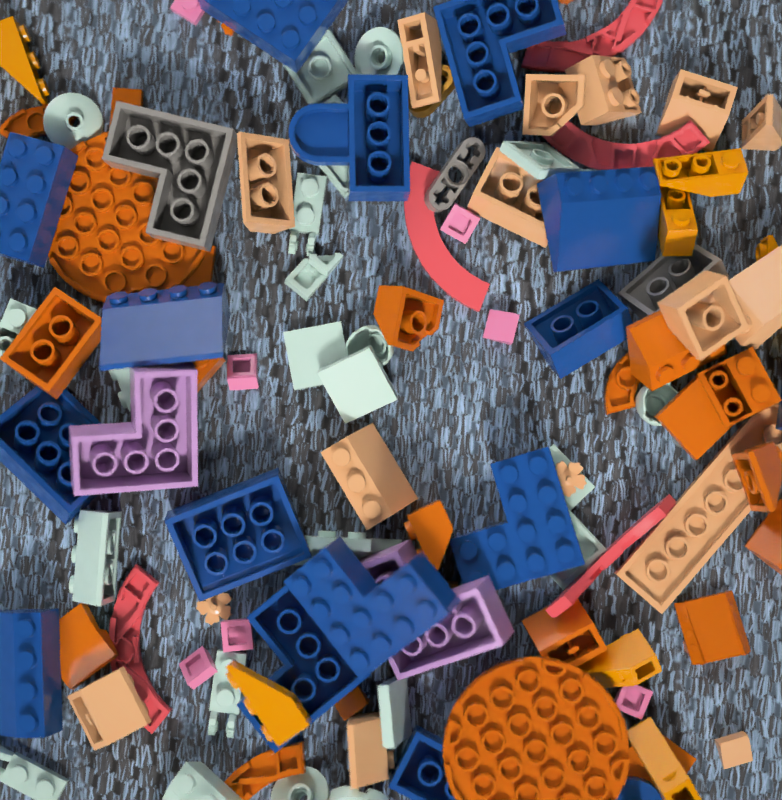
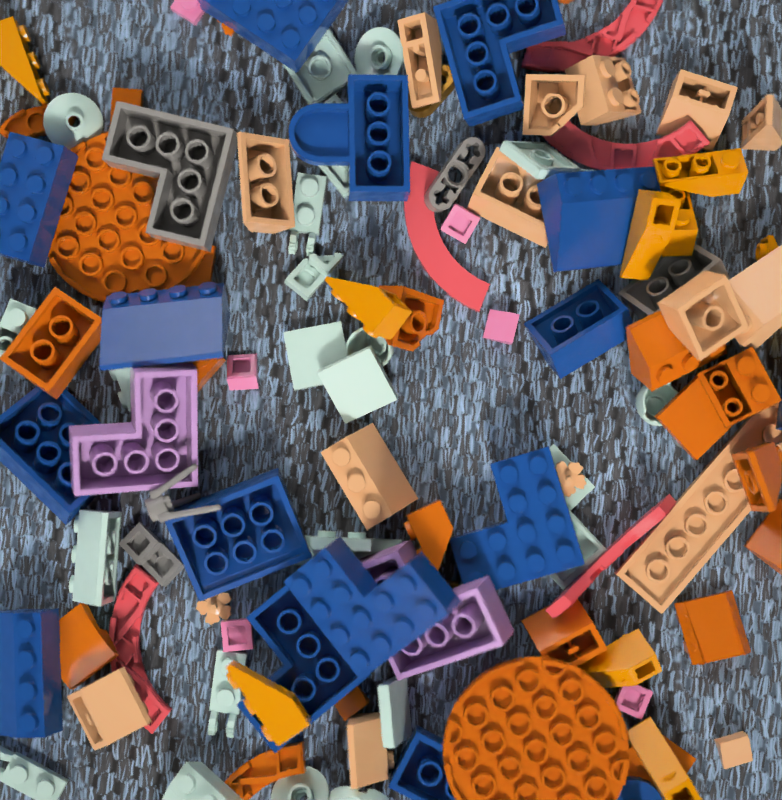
(152, 554): none -> light grey slope
(162, 507): none -> light grey plant
(198, 667): bright pink plate -> none
(375, 307): none -> light orange slope
(620, 387): orange tile -> none
(649, 233): none -> light orange slope

